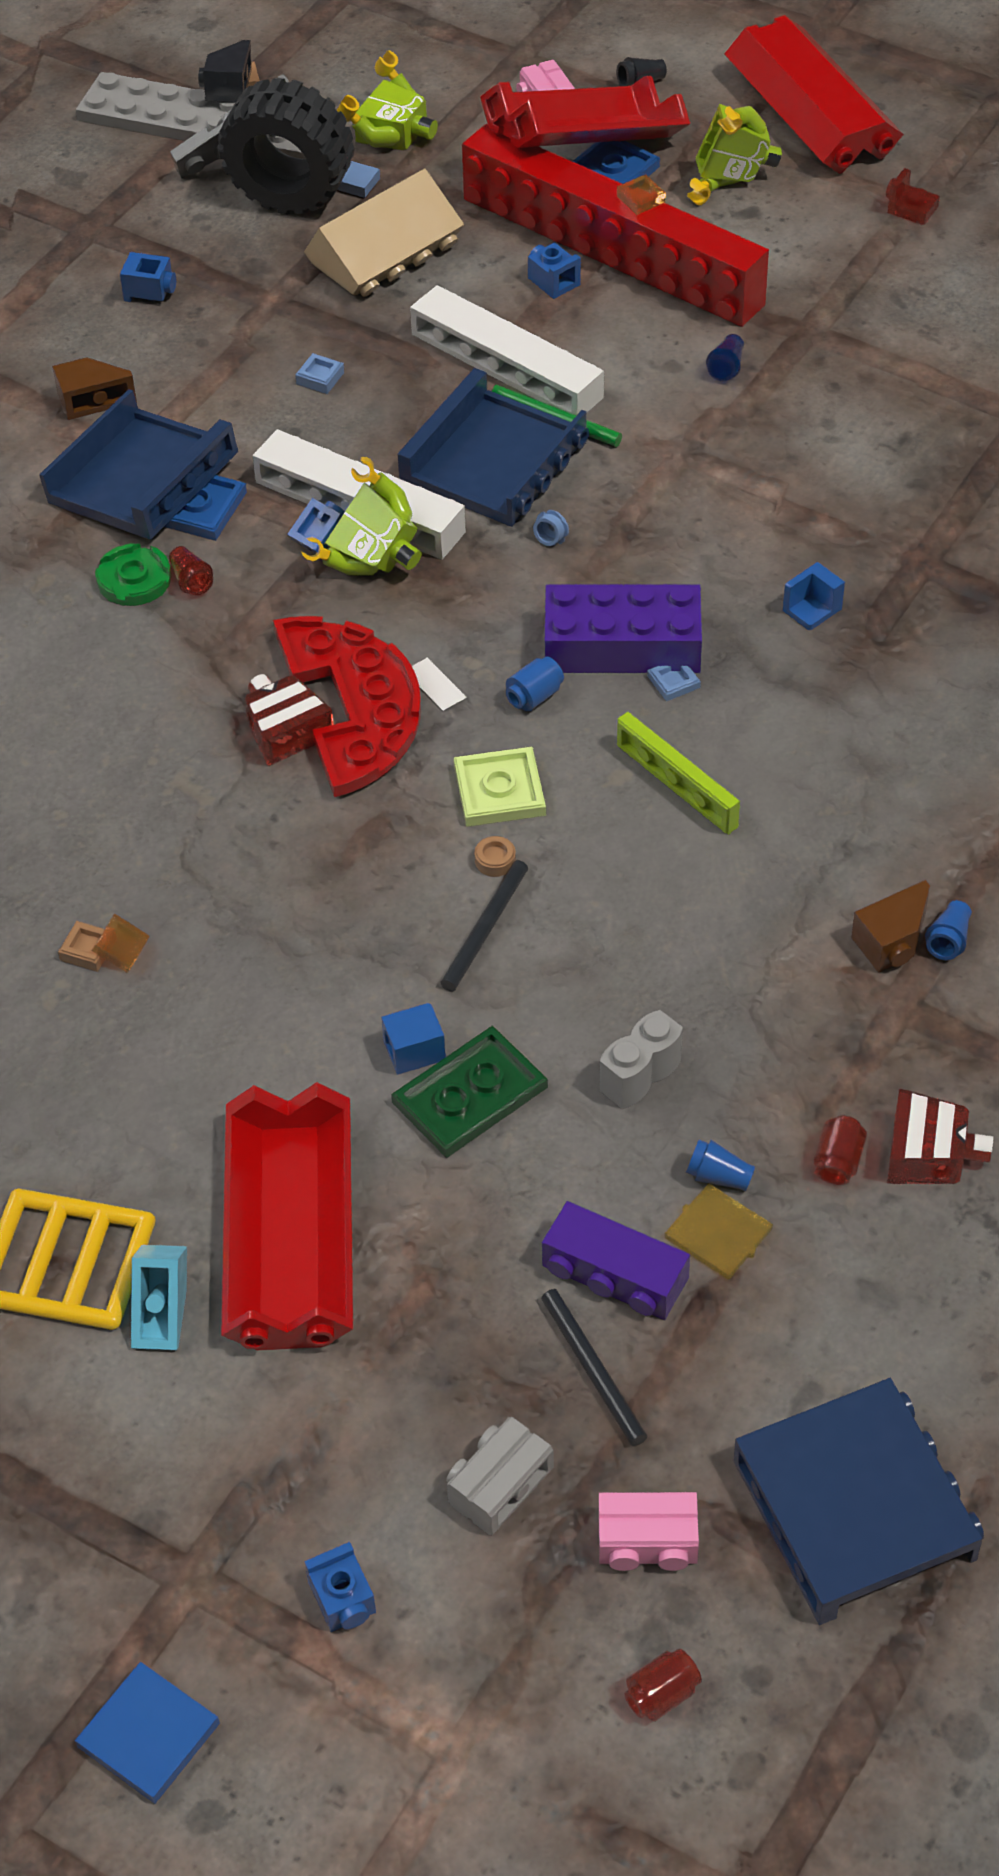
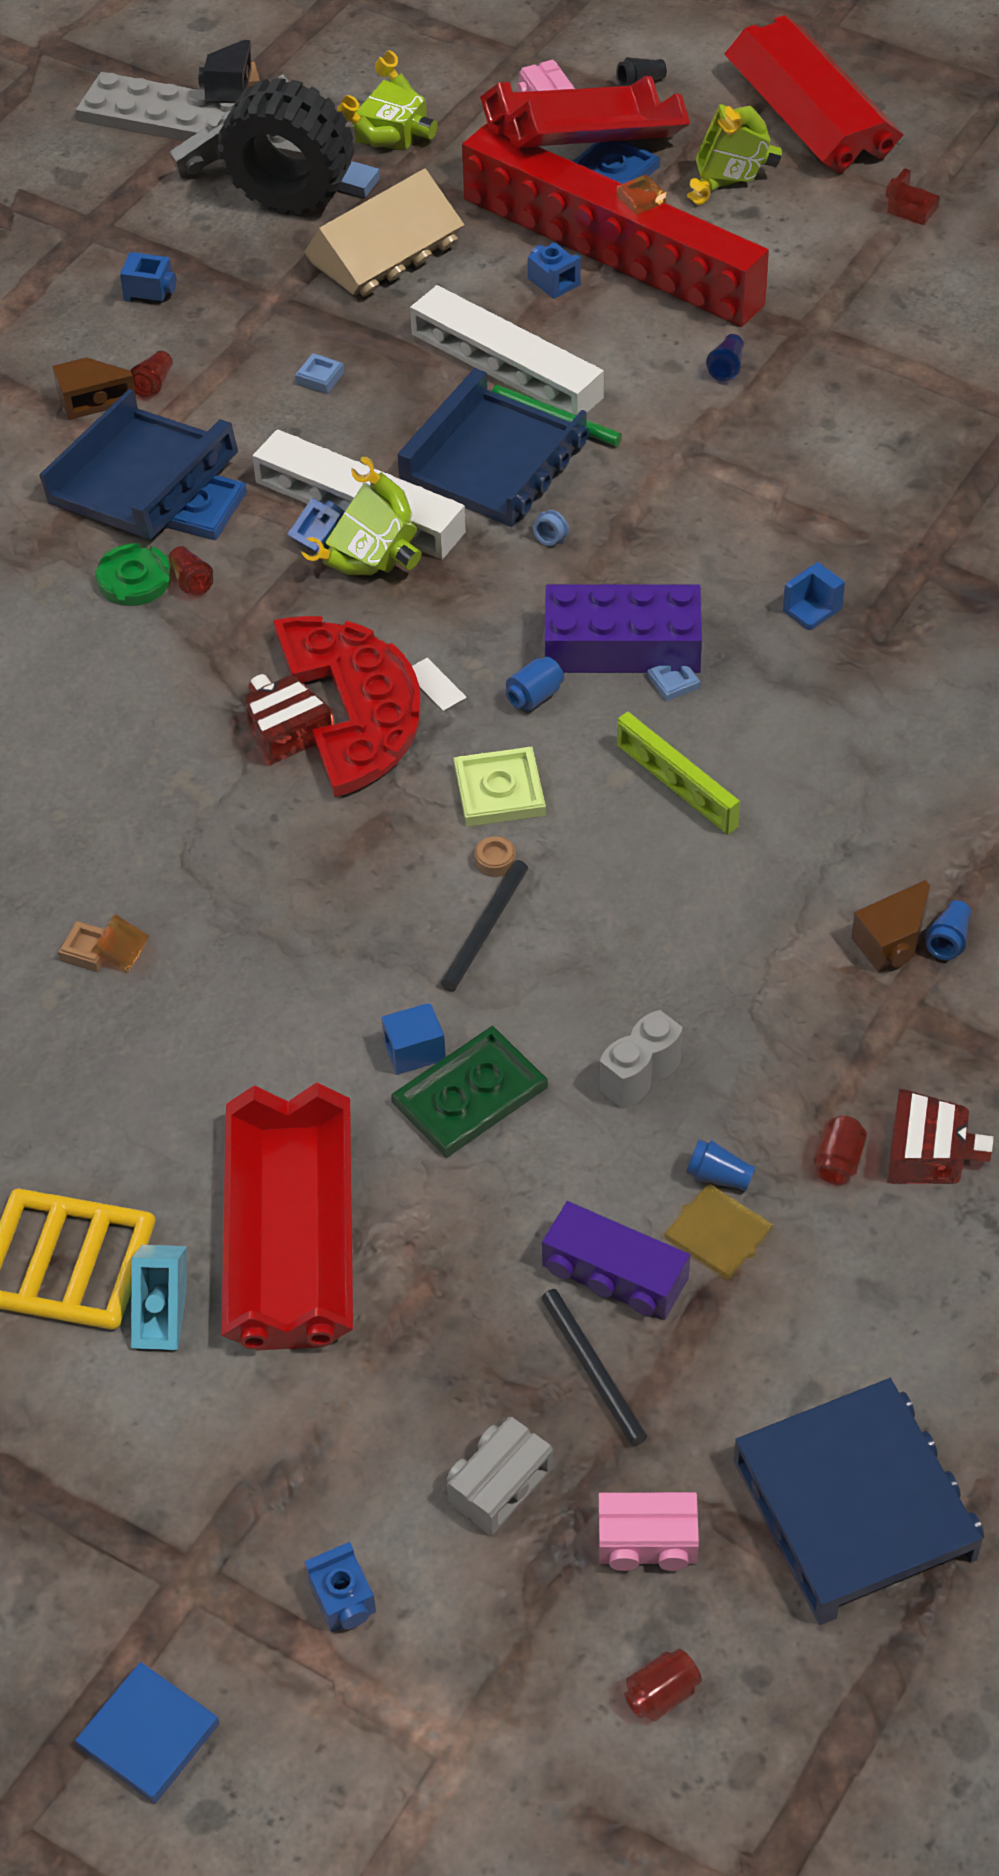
(151, 374): none -> clear red cone

